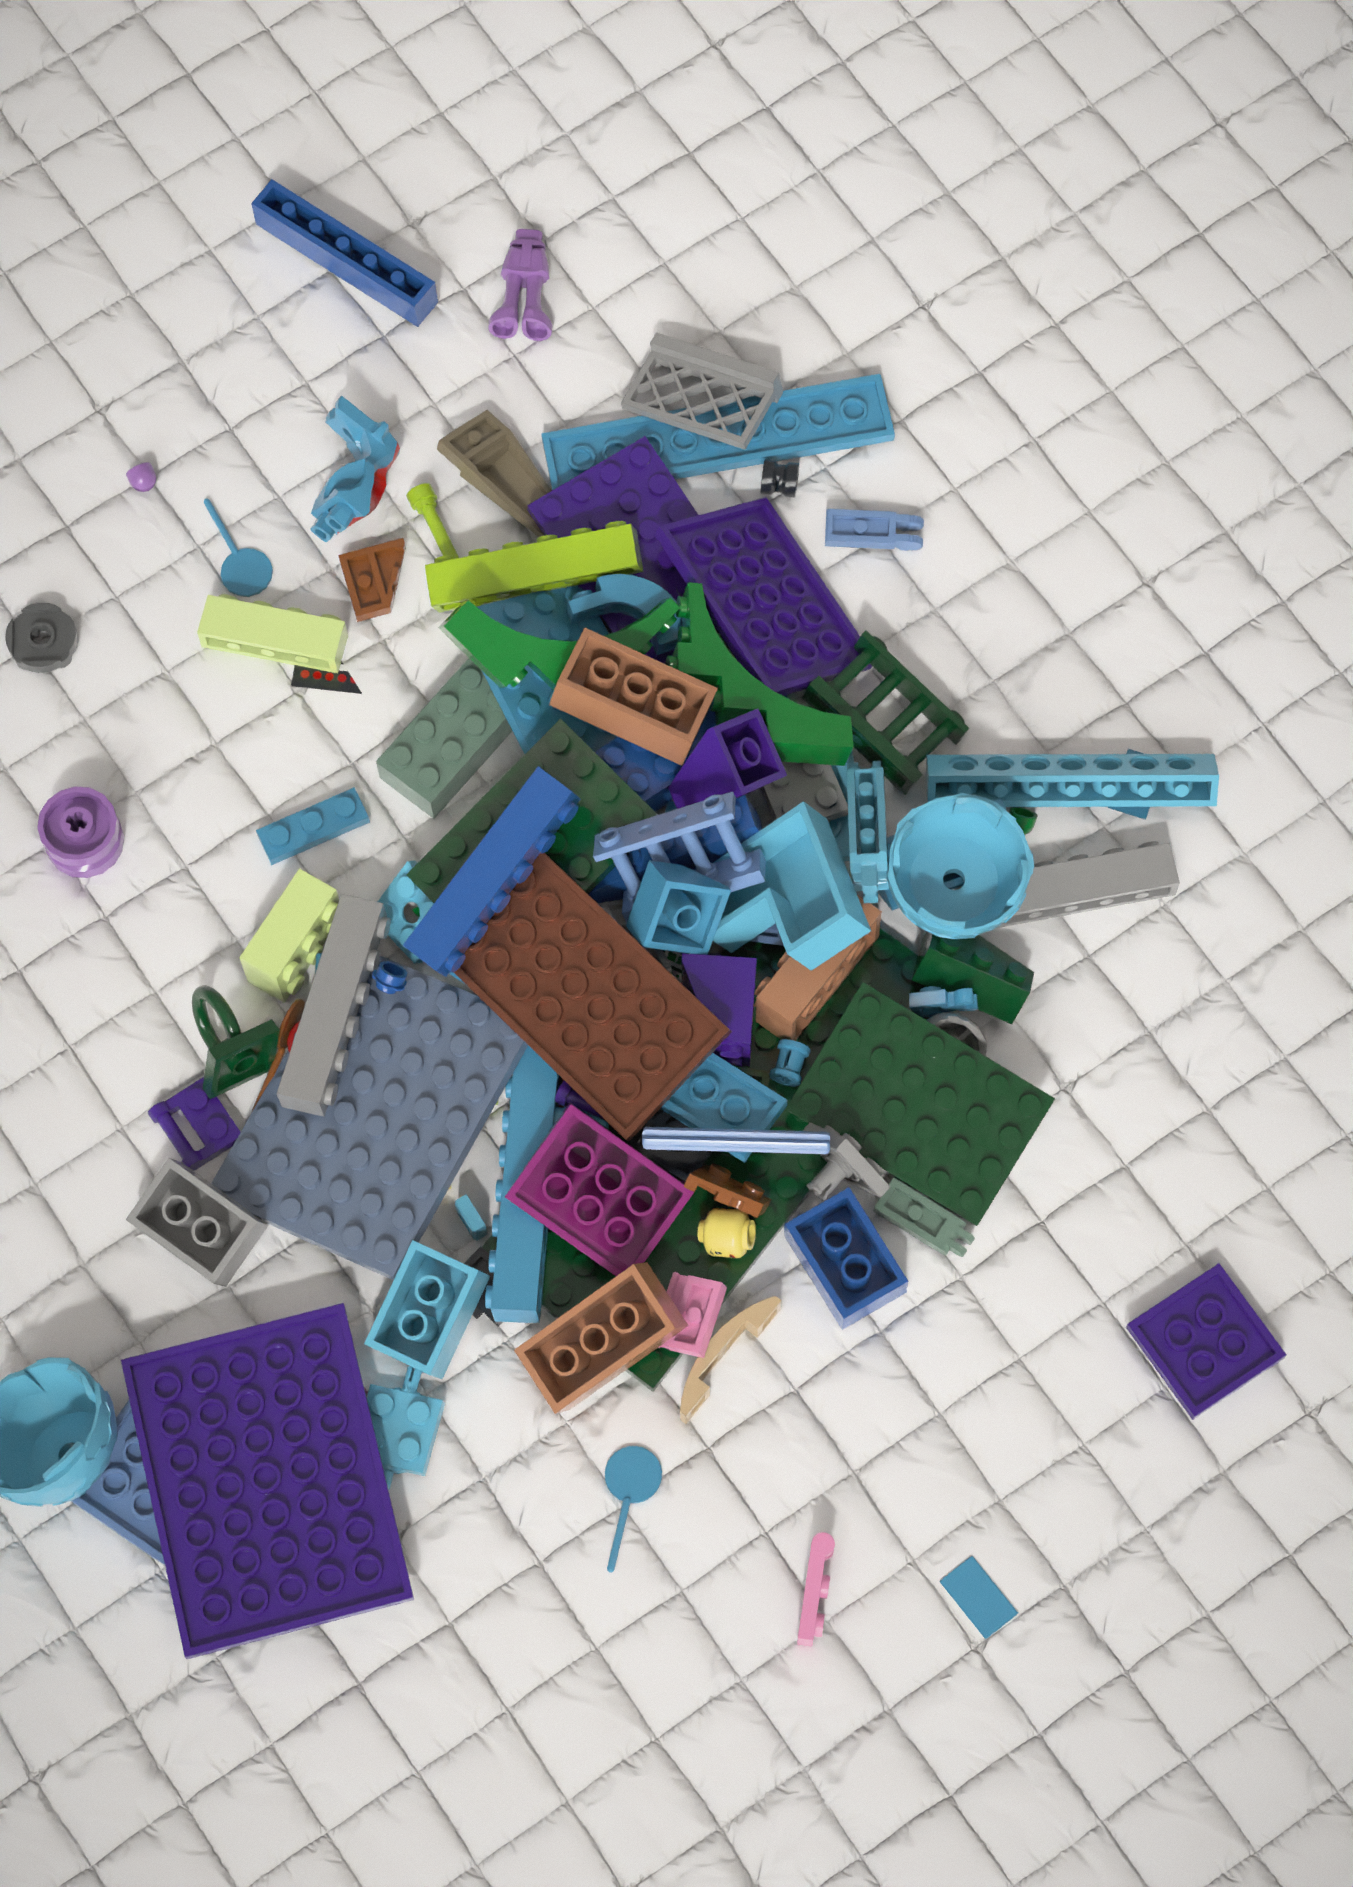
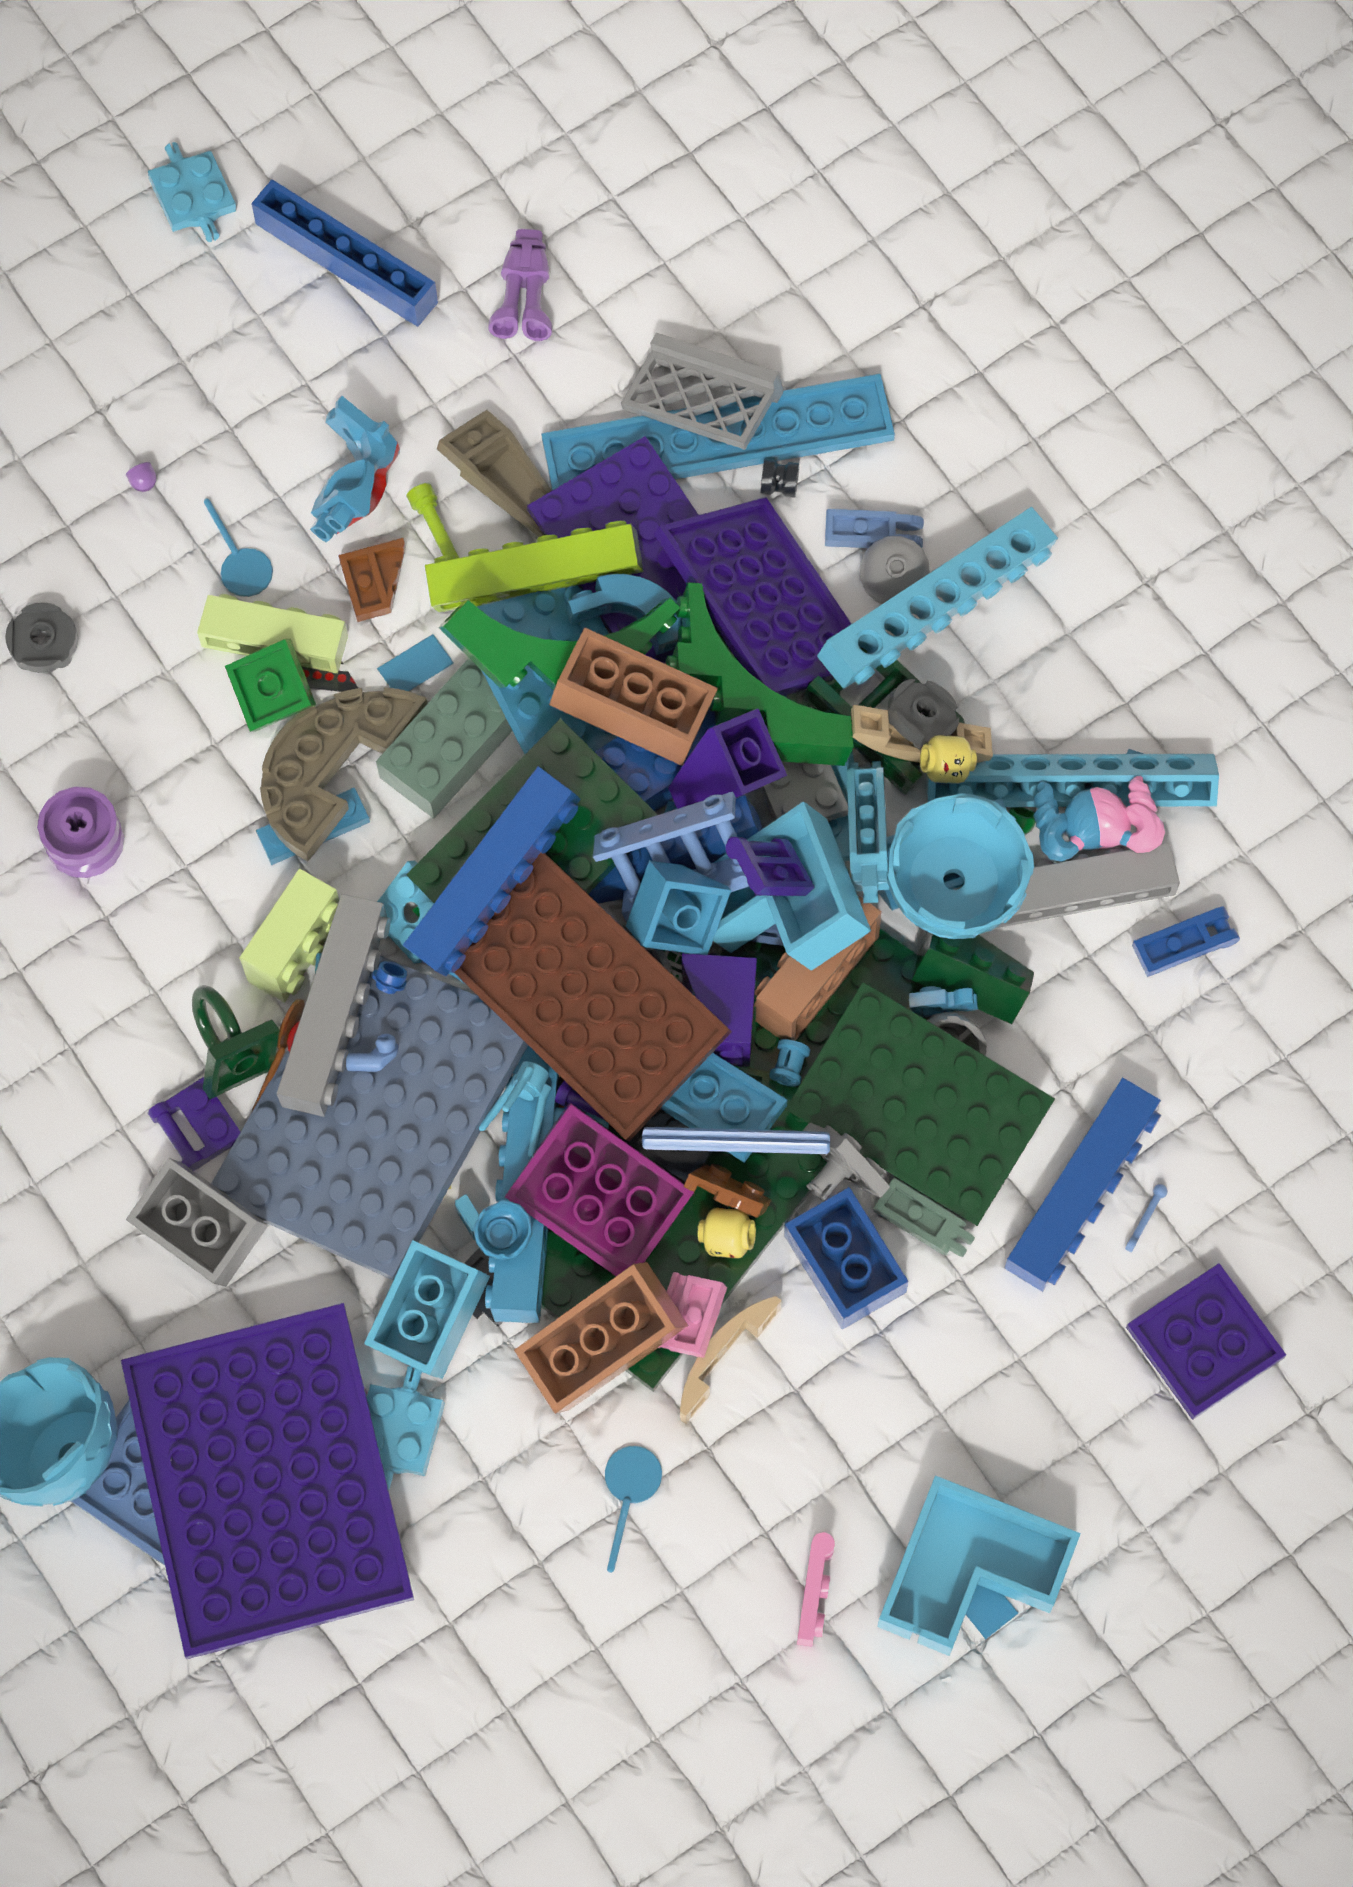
(192, 191): none -> medium azure plate
(270, 685): none -> green plate
(315, 748): none -> dark tan plate
(377, 1059): none -> medium blue arm
(415, 665): none -> dark azure sticker
(503, 1230): none -> dark azure hair
(525, 1084): none -> medium azure plant
(774, 875): none -> dark purple plate
(873, 729): none -> tan slope
(892, 567): none -> light grey cylinder
(913, 726): none -> dark grey plate
(947, 759): none -> light yellow head
(970, 1542): none -> medium azure piece
(1024, 532): none -> medium azure brick
(1083, 1184): none -> blue brick
(1097, 821): none -> hair
(1159, 1191): none -> medium blue hinge
(1184, 941): none -> blue plate

